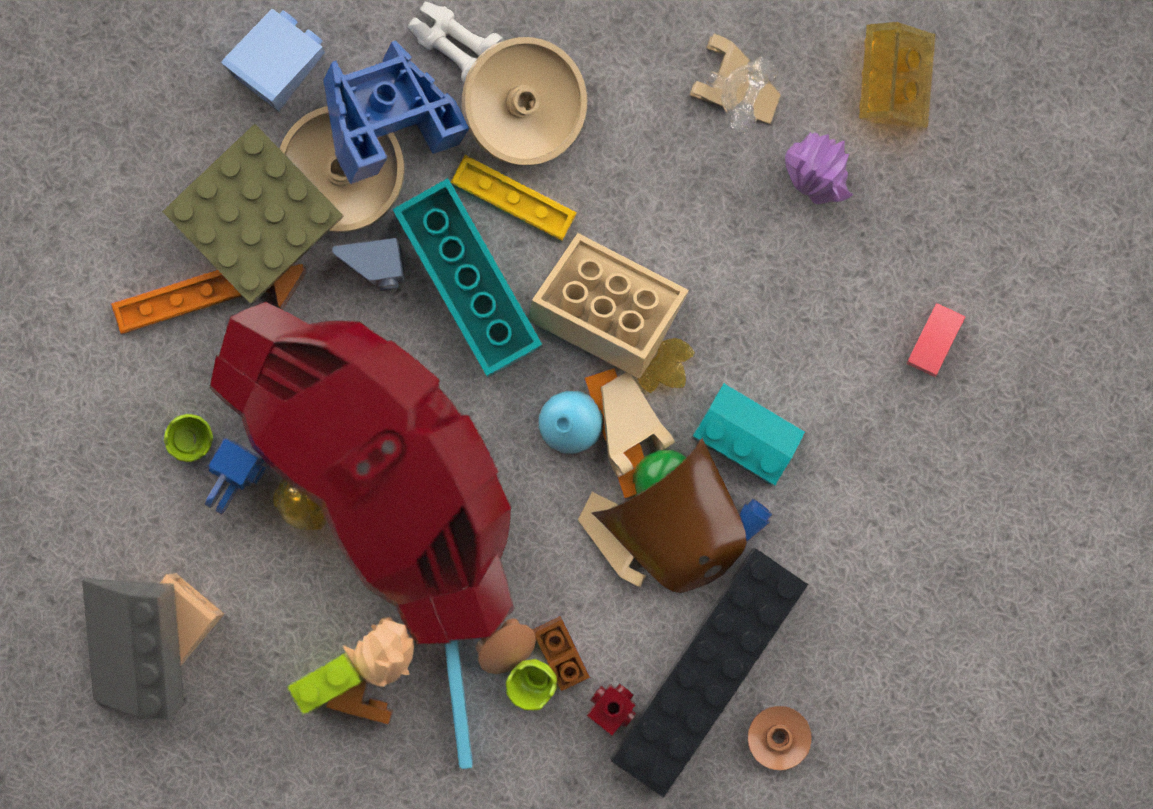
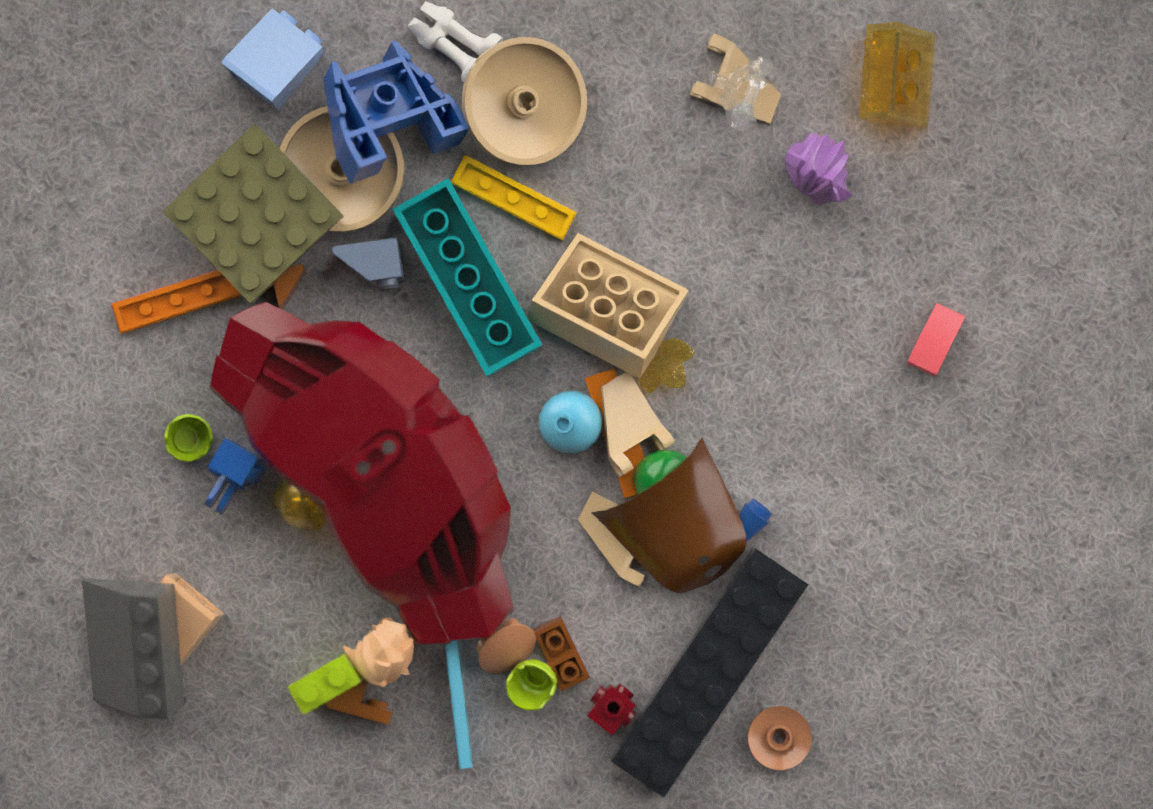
(748, 434): teal slope -> none

